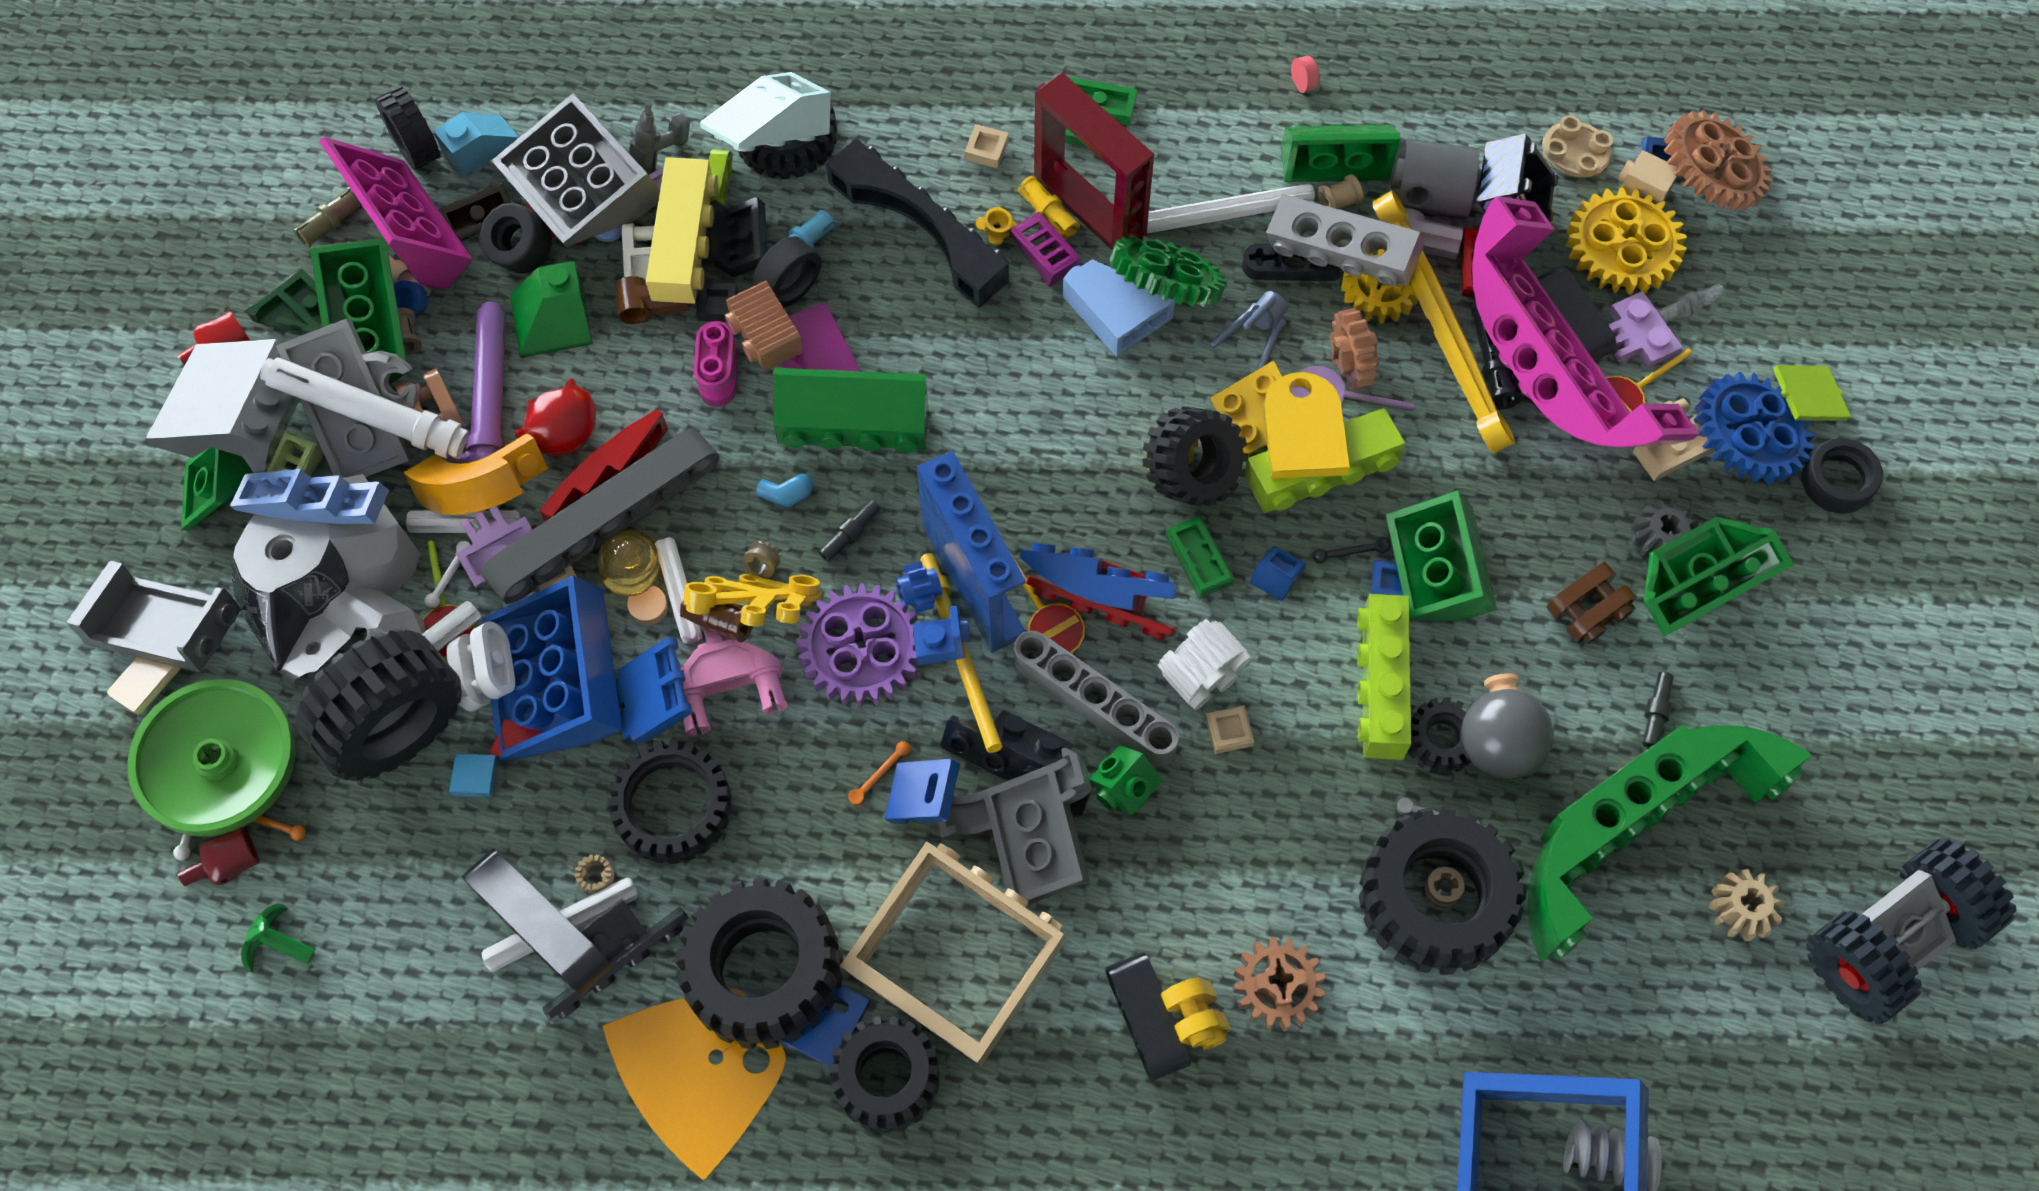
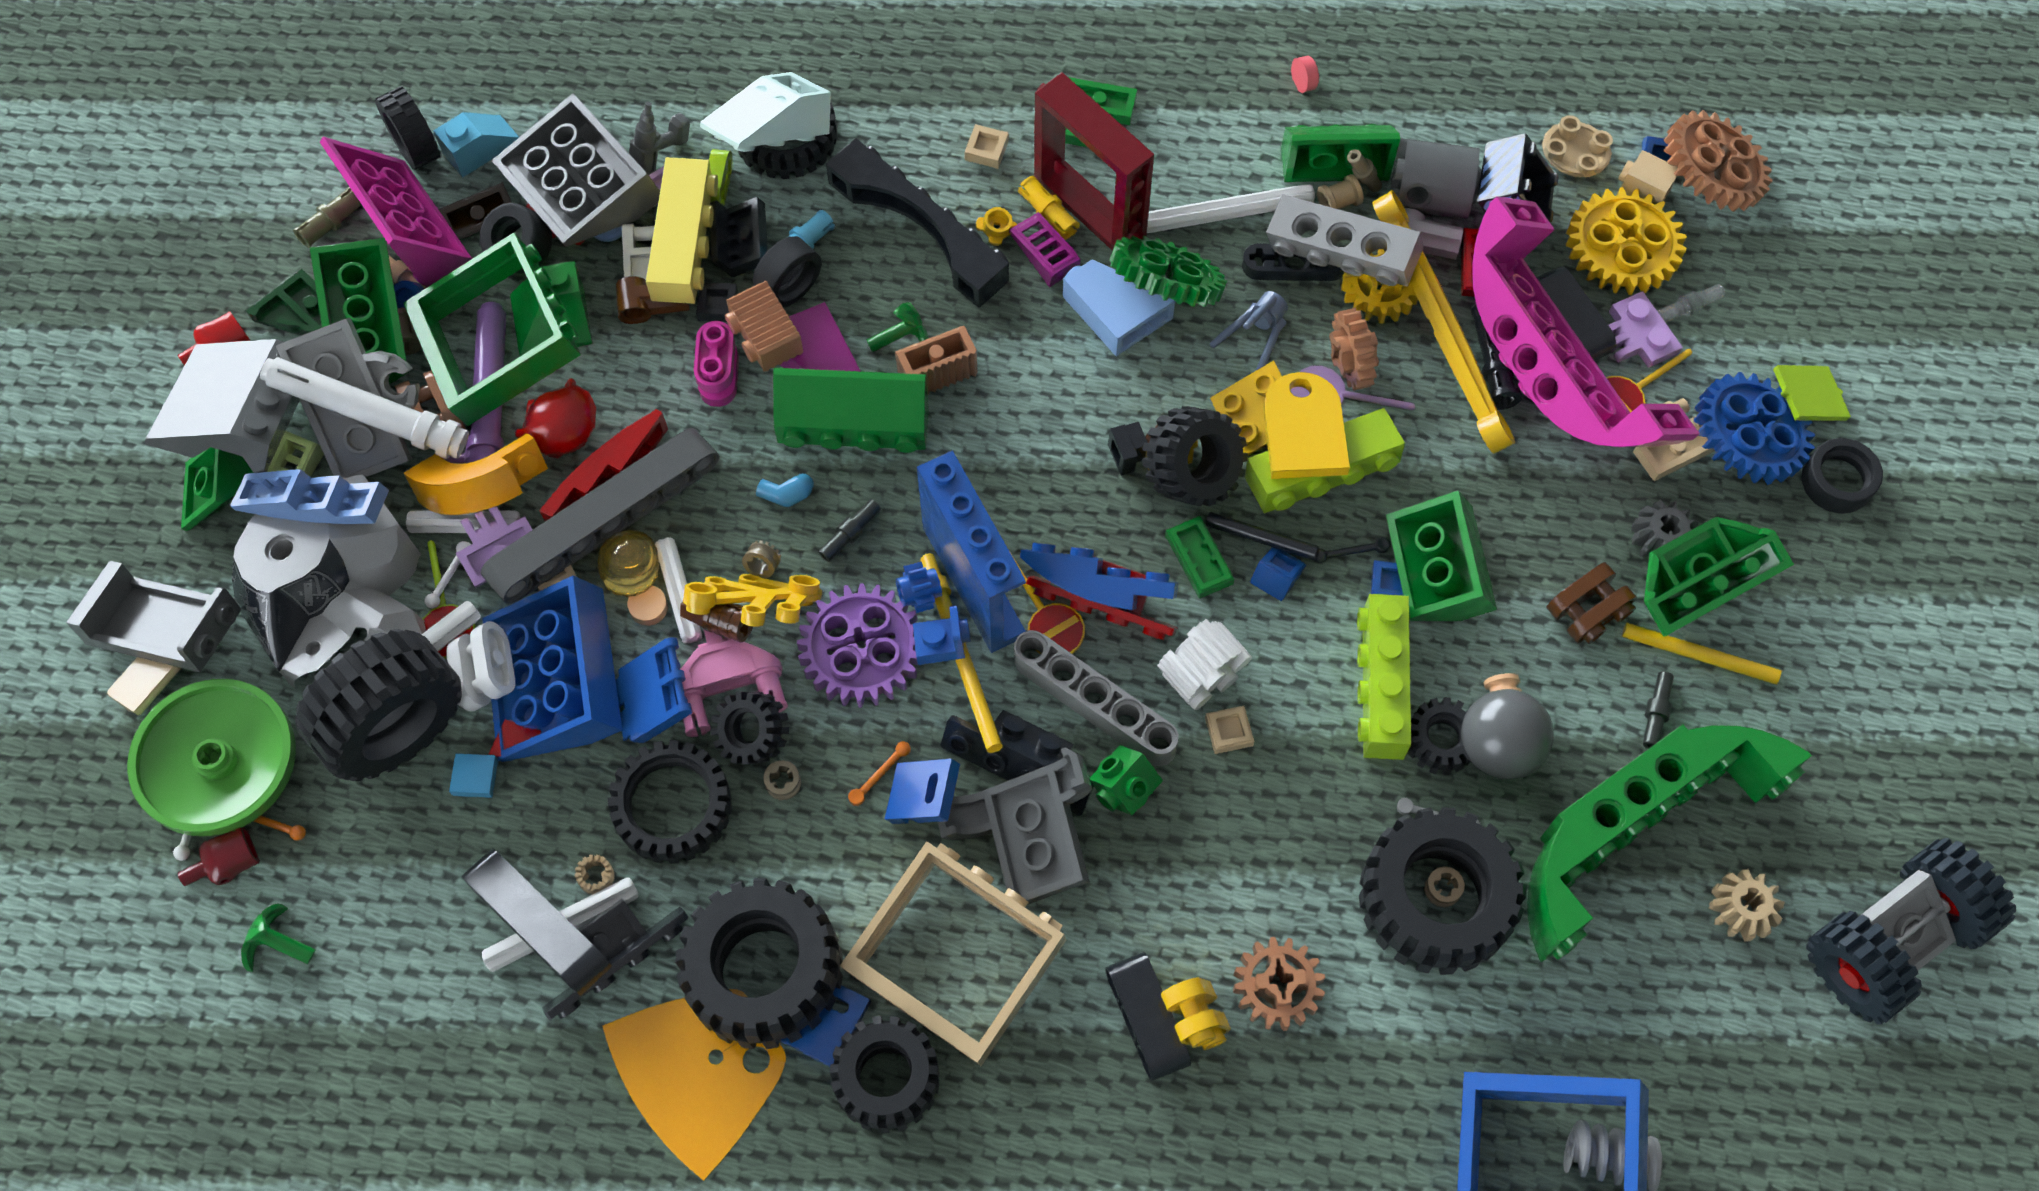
(463, 286): none -> green window
(730, 733): none -> black tyre
(790, 788): none -> dark tan bush
(910, 324): none -> green plant
(942, 359): none -> nougat brick
(1127, 446): none -> black piece
(1262, 536): none -> black bar
(1364, 170): none -> dark tan bar
(1702, 653): none -> yellow bar

